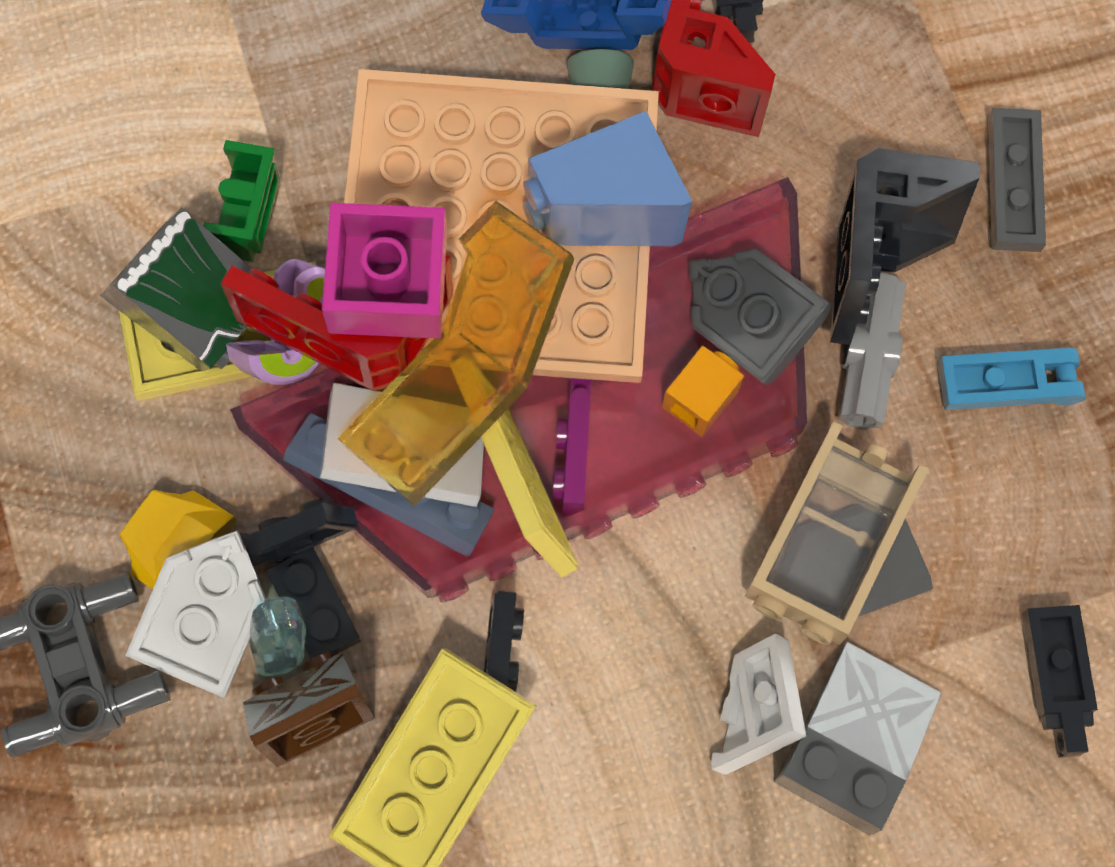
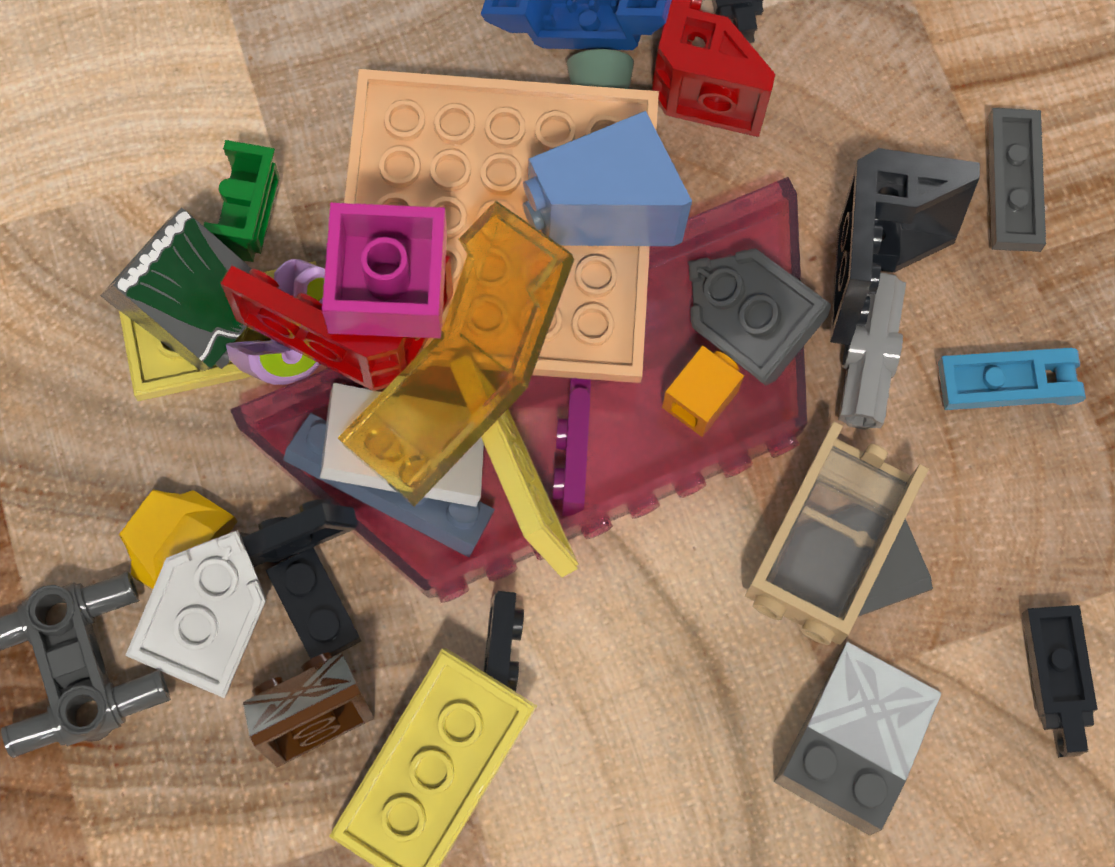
(277, 636): clear light blue beam -> none
(761, 705): white wing -> none

